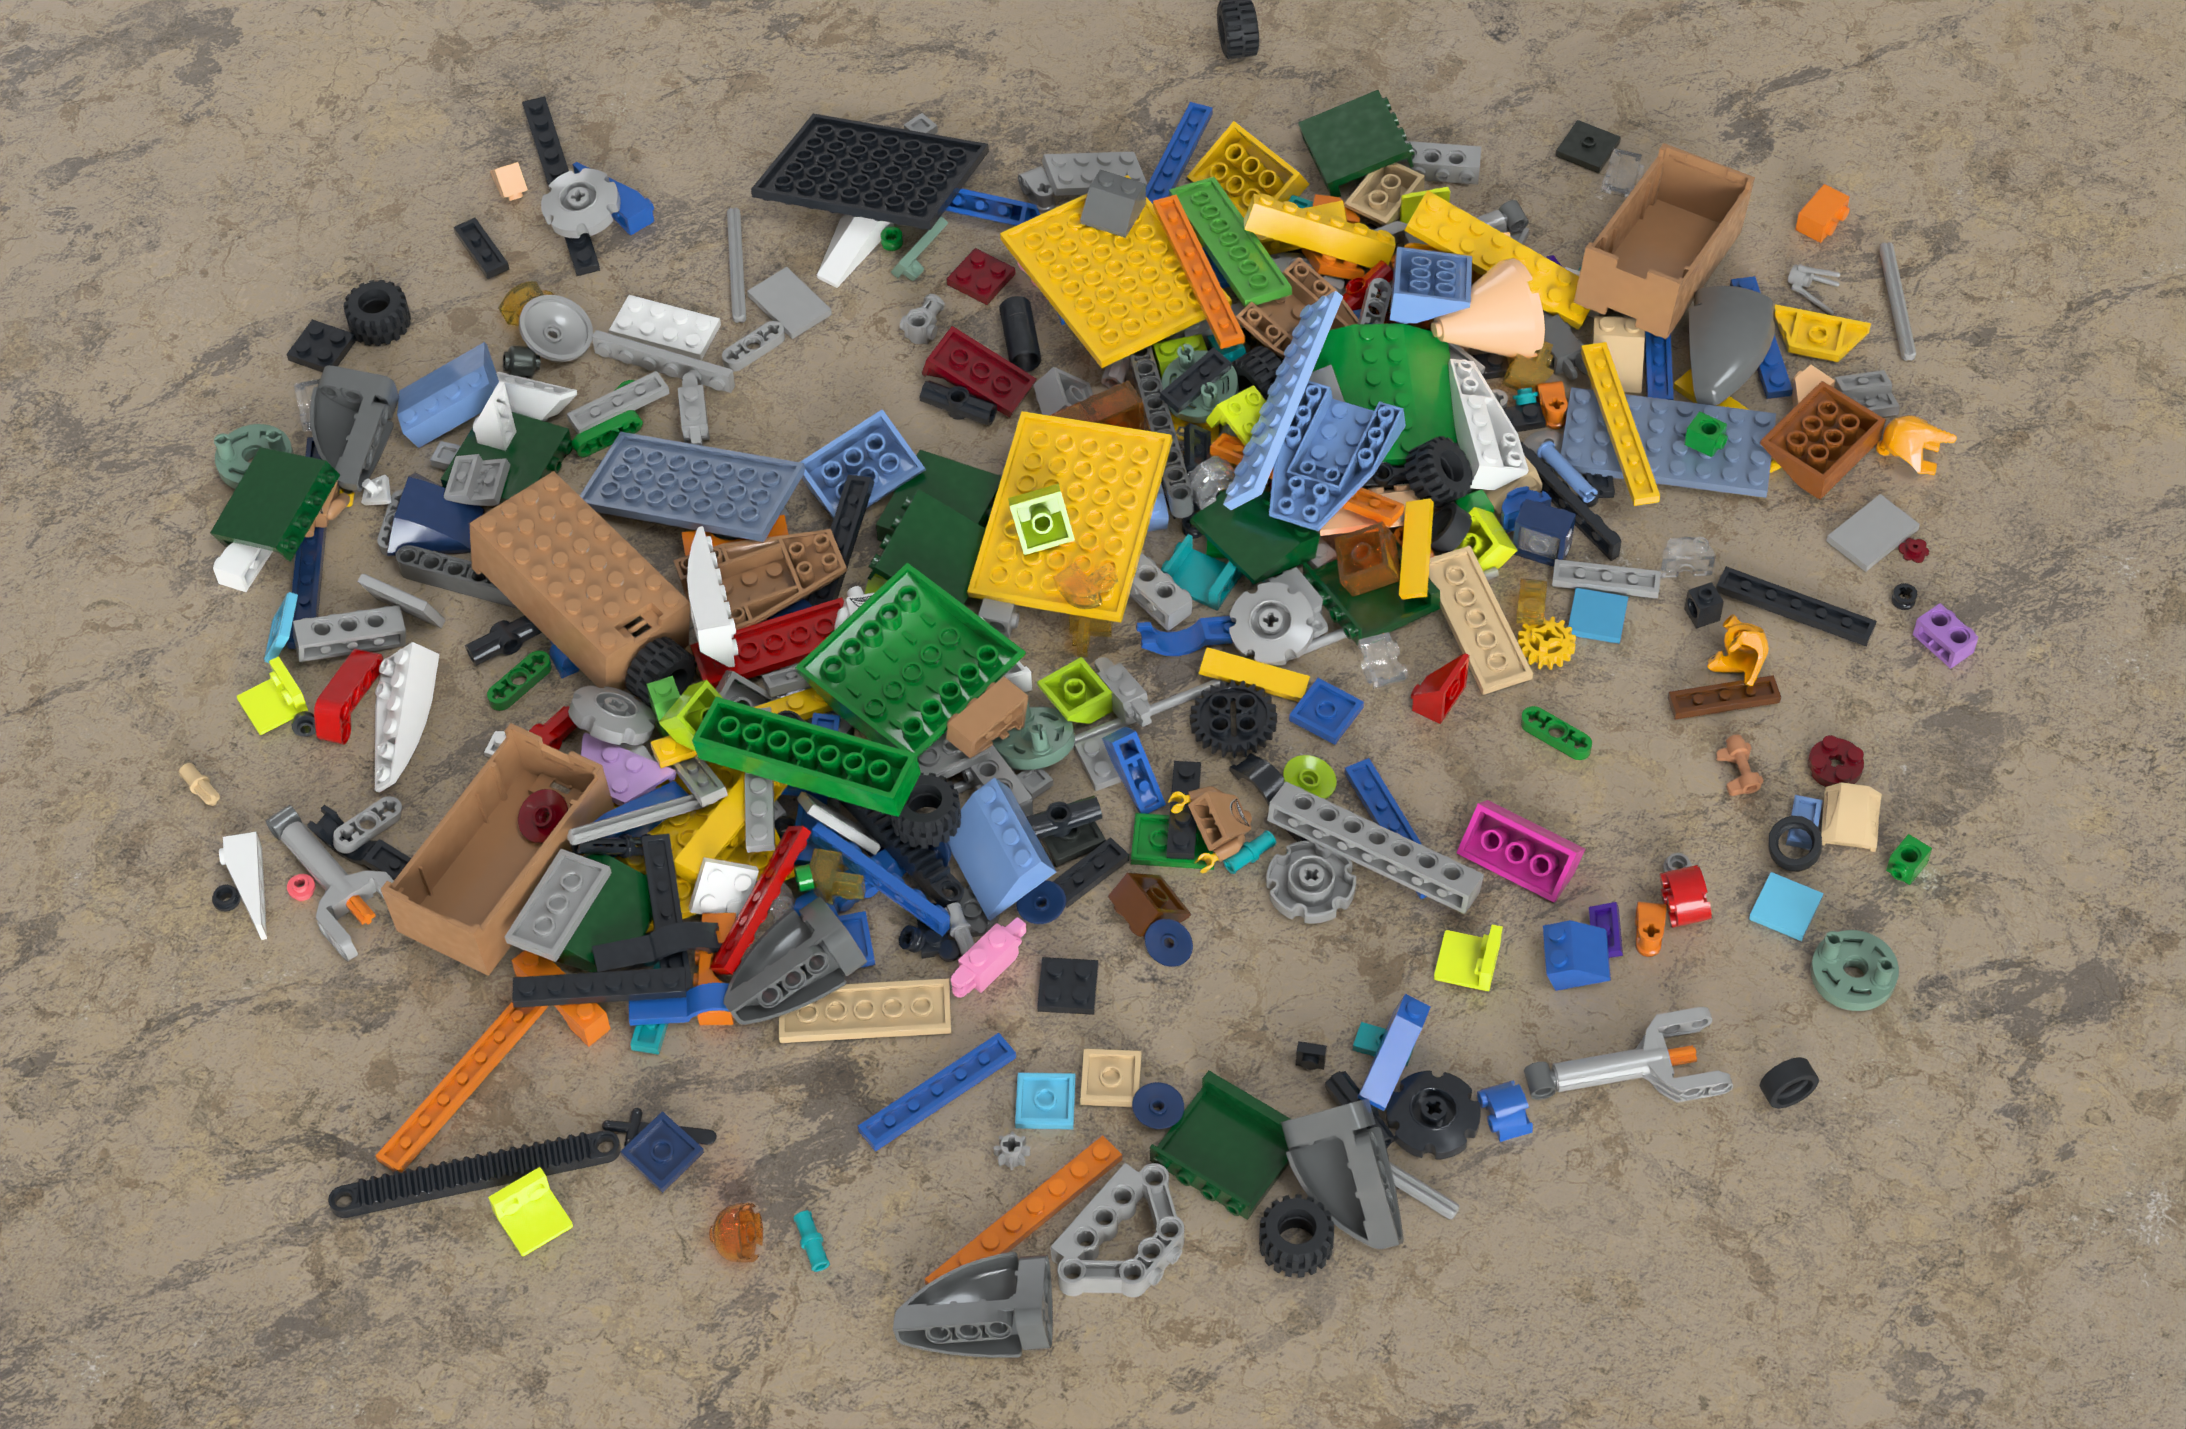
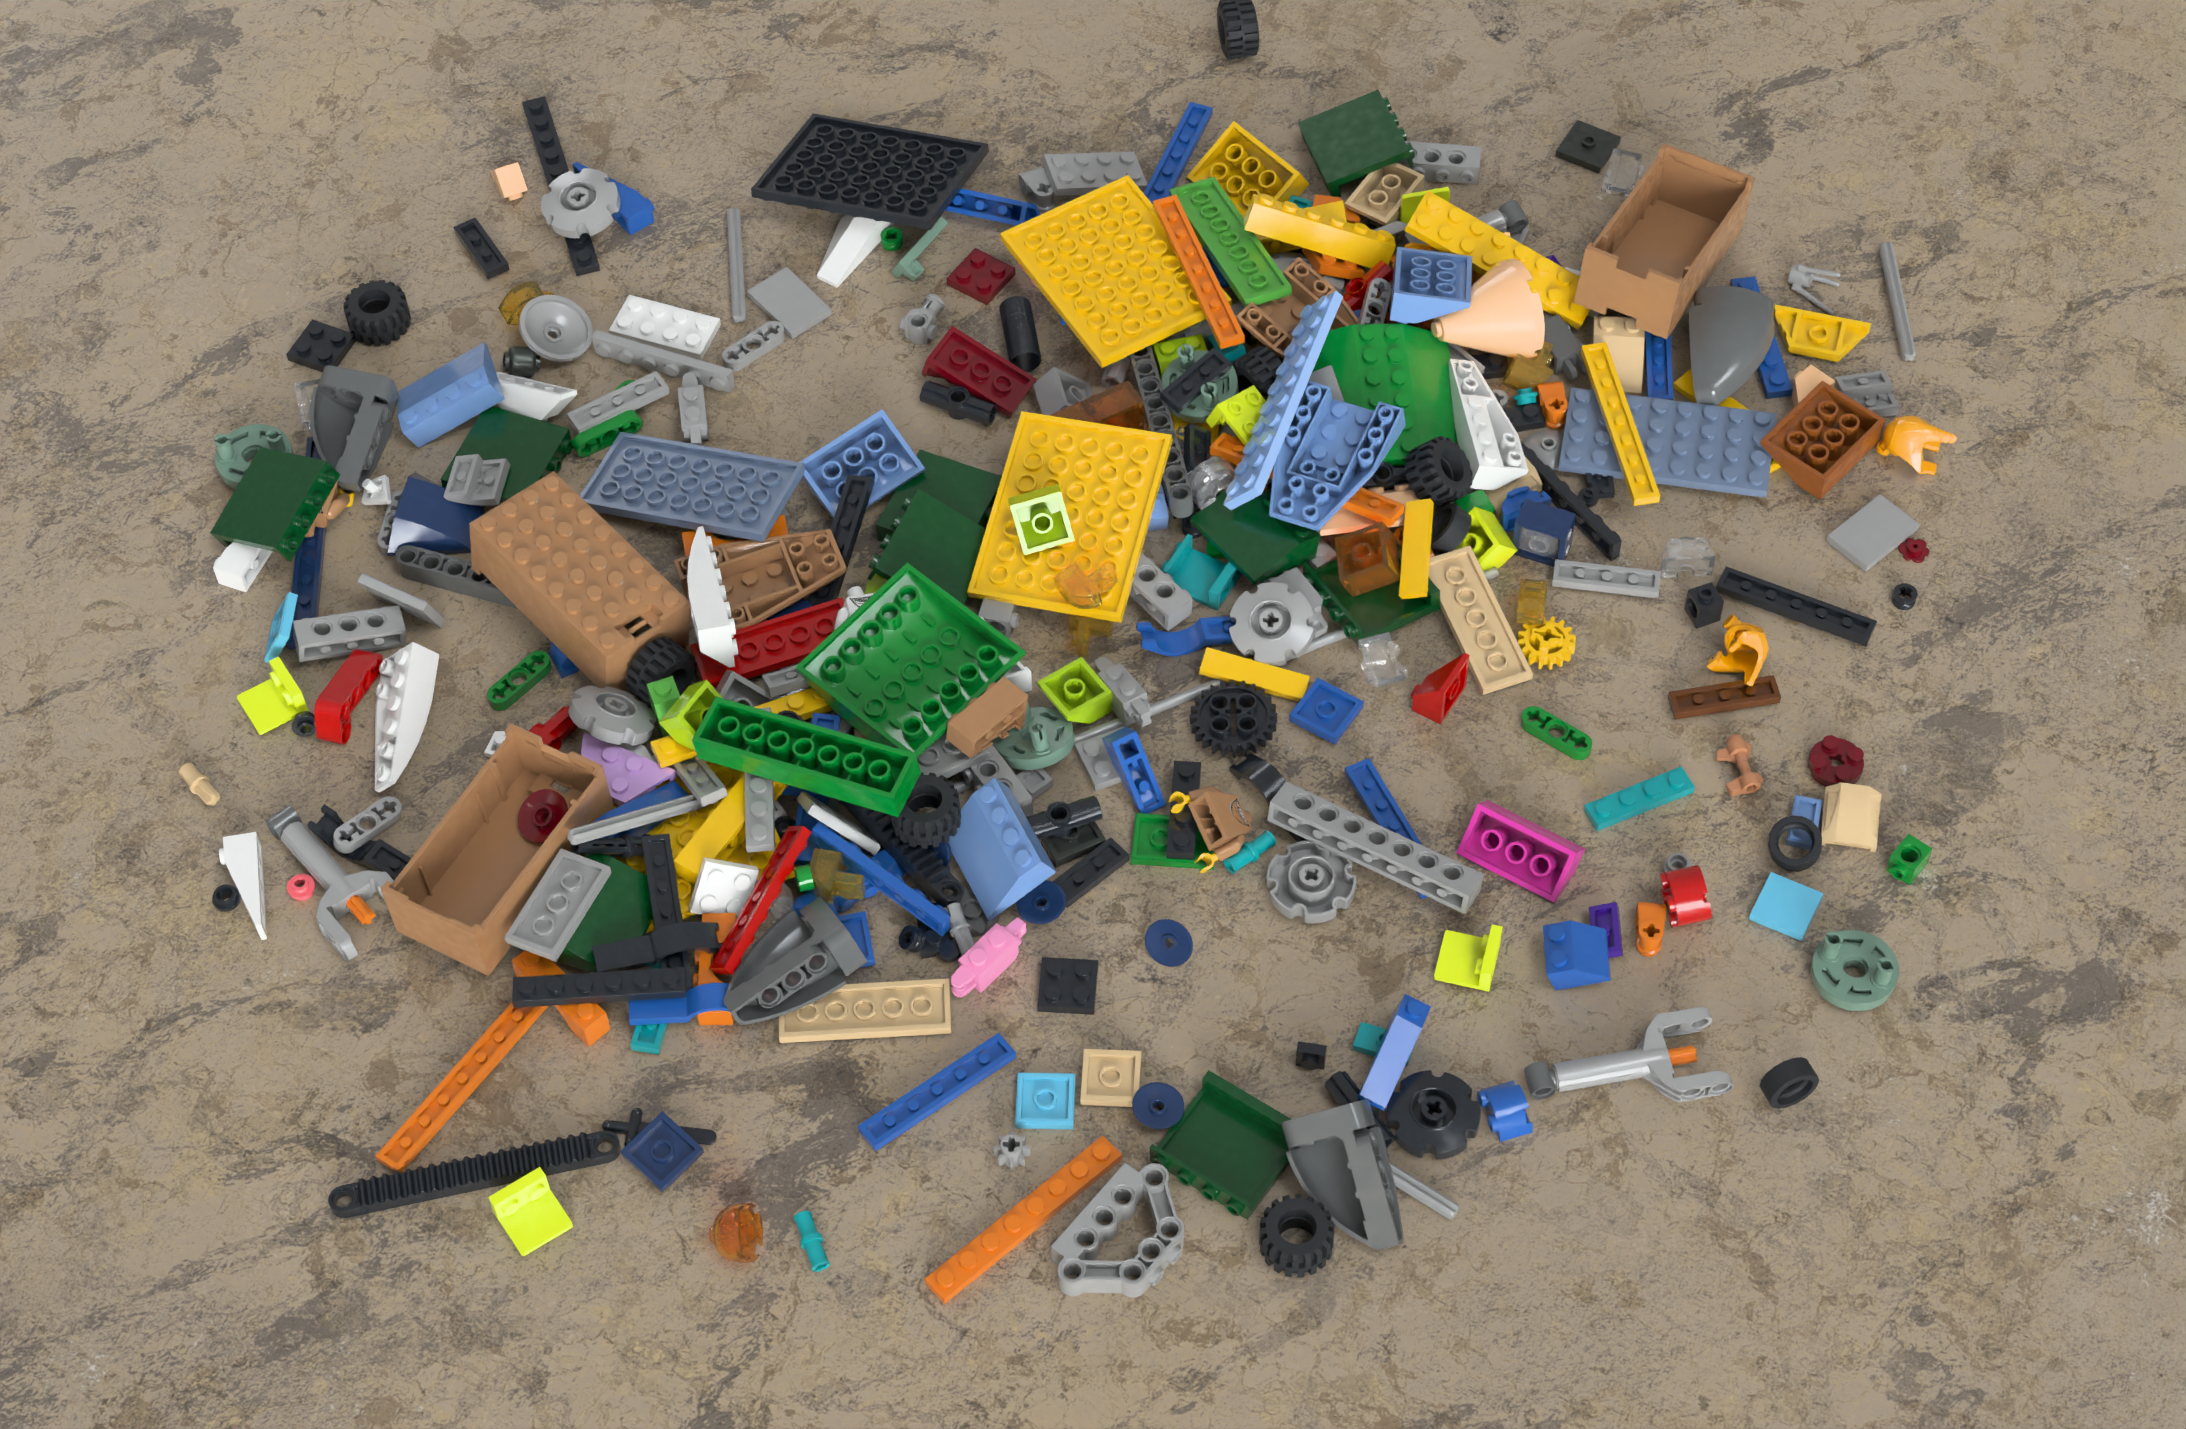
(444, 454): light grey plate -> none
(496, 424): white slope -> none
(502, 638): black piece -> none
(921, 124): light grey plate -> none
(982, 1309): dark grey panel -> none
(1113, 203): slope -> none
(1145, 900): reddish brown slope -> none
(1311, 770): lime dish -> none
(1566, 471): medium blue pin -> none
(1598, 615): dark azure tile -> none
(1639, 798): none -> teal plate
(1706, 434): green brick -> none
(1823, 213): orange brick -> none
(1945, 635): medium lavender brick -> none

